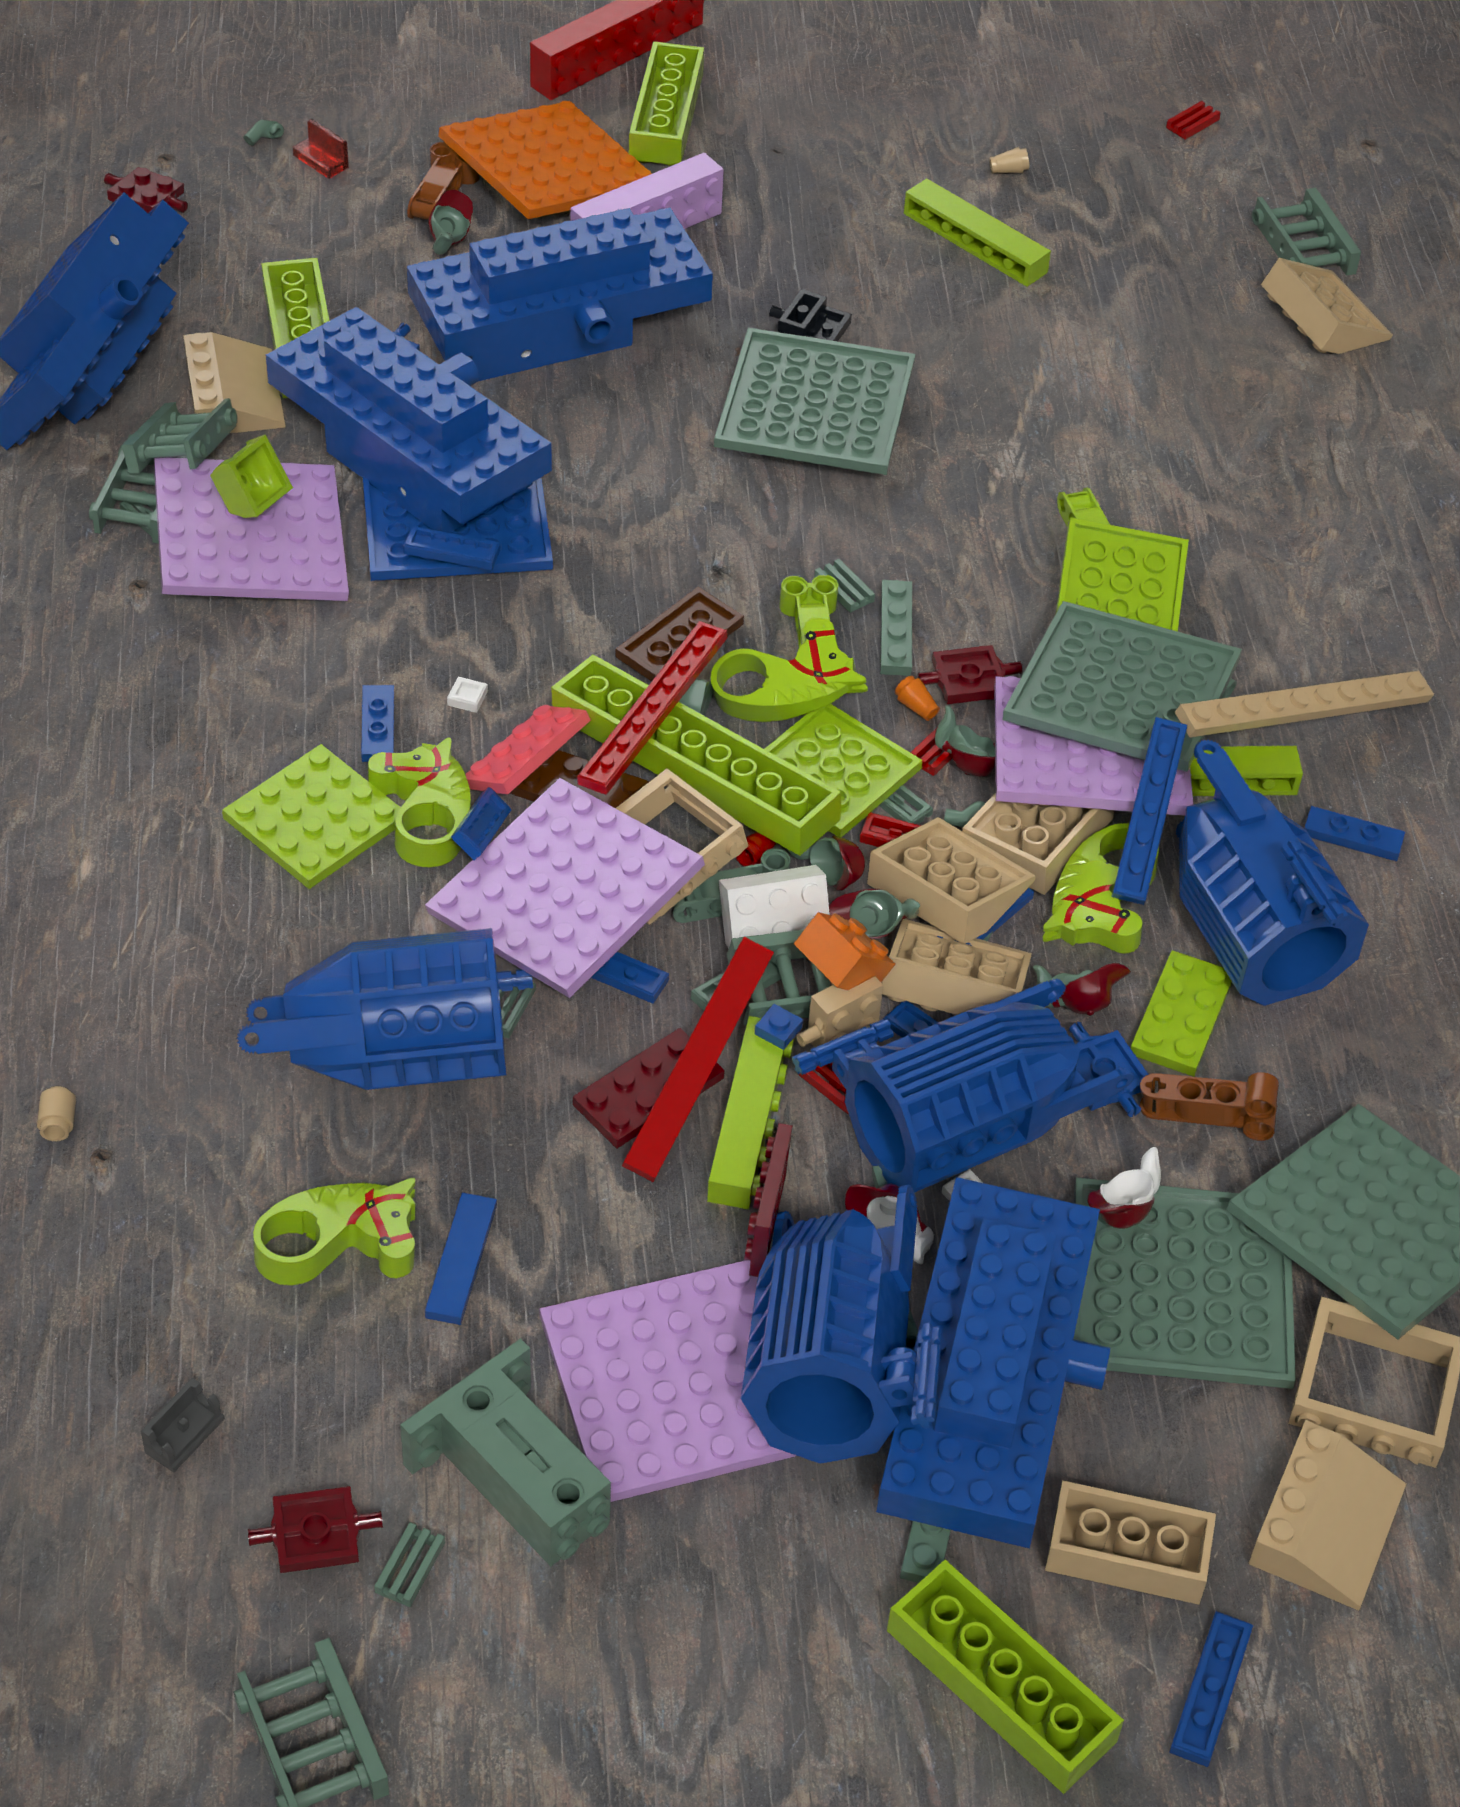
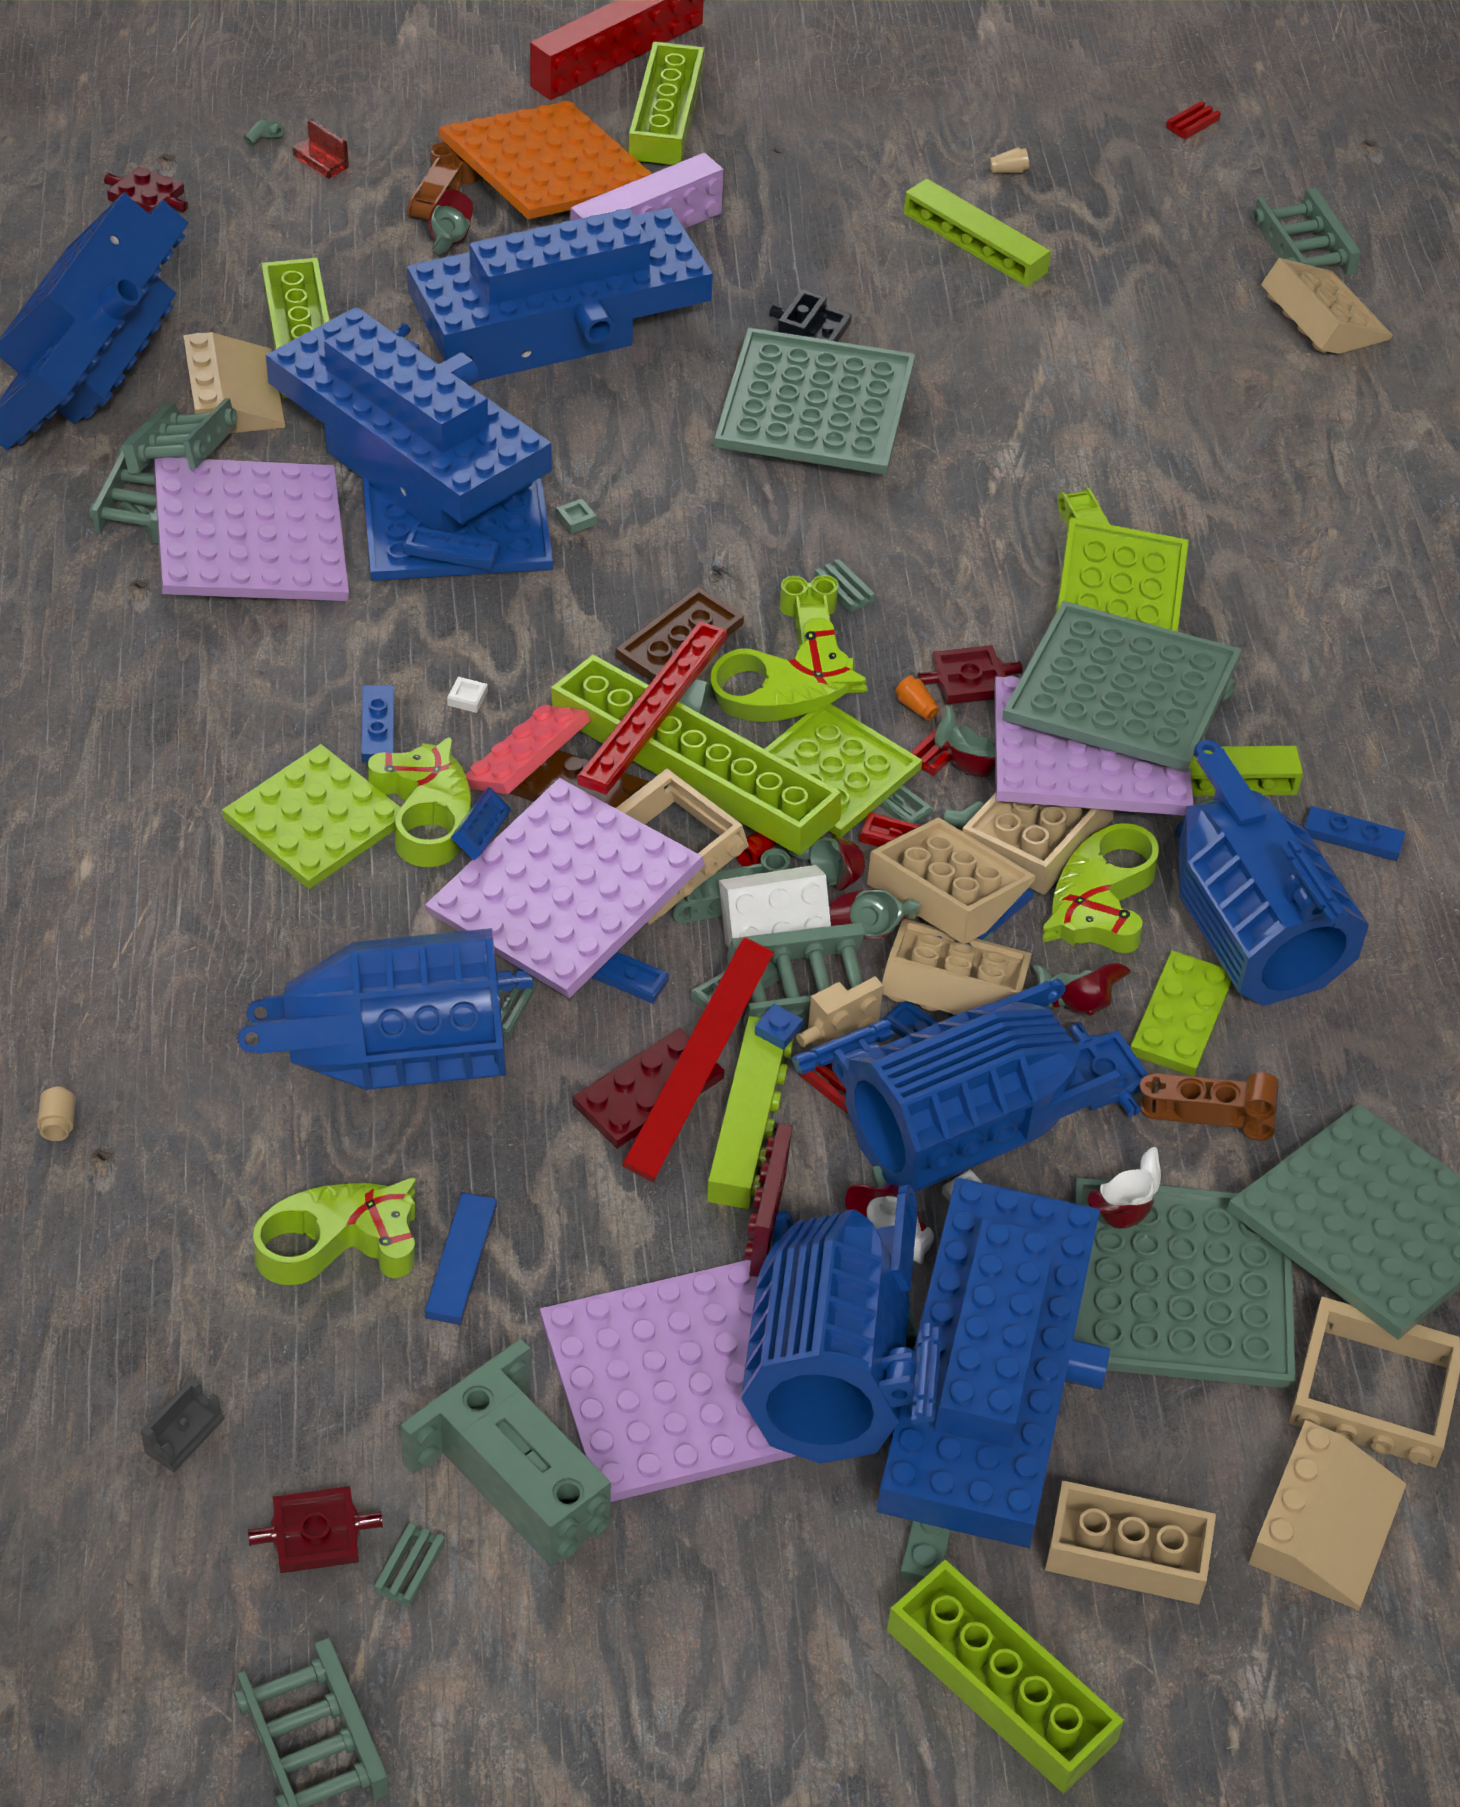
(251, 479): lime brick -> none
(576, 516): none -> sand green plate
(843, 950): orange brick -> none
(896, 628): sand green plate -> none
(1149, 811): blue tile -> none
(1211, 1689): blue tile -> none
(1303, 703): tan plate -> none

